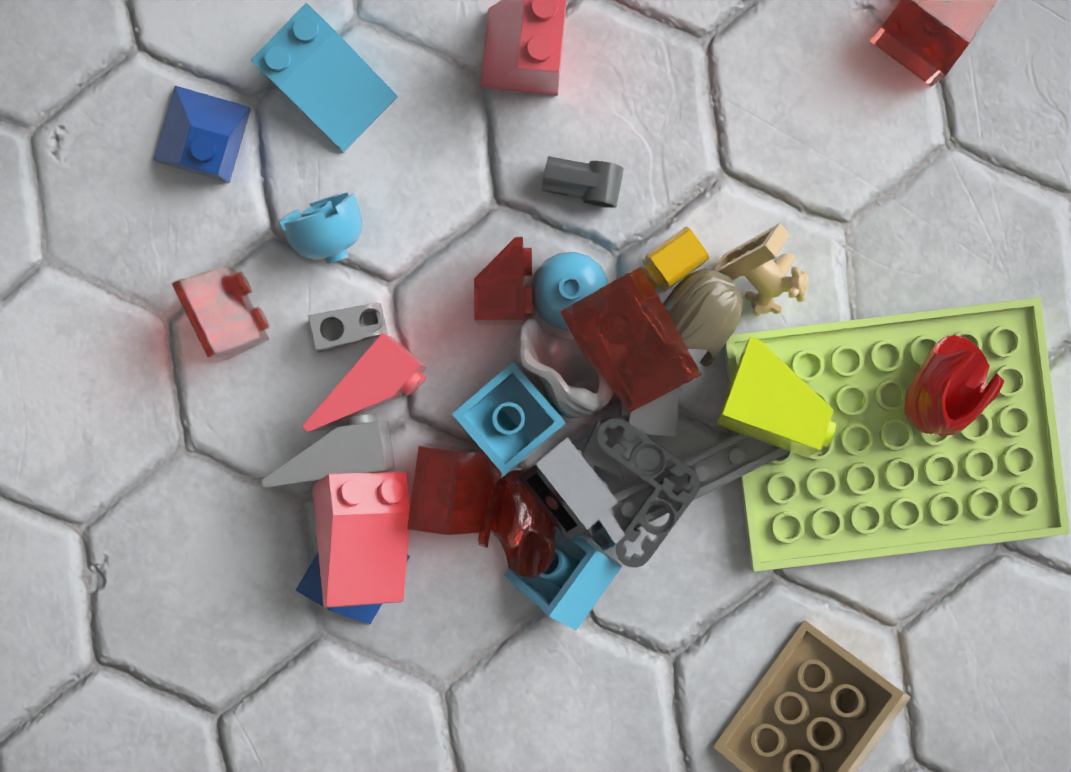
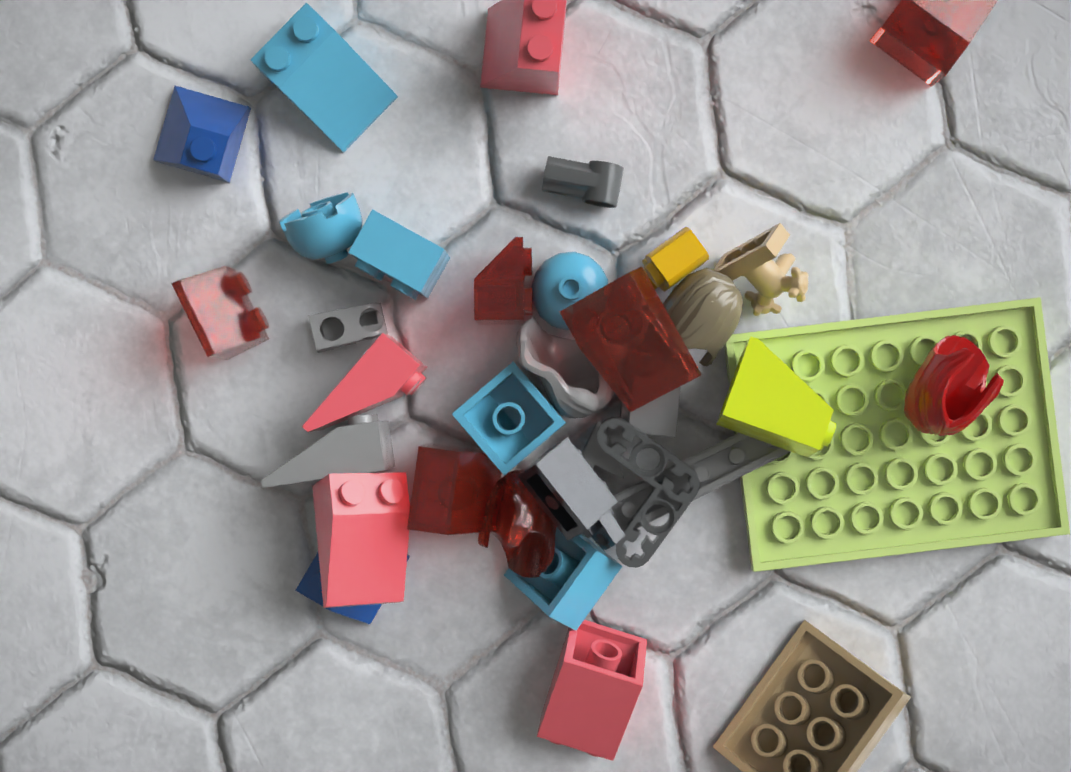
(400, 254): none -> medium azure brick
(594, 689): none -> coral slope

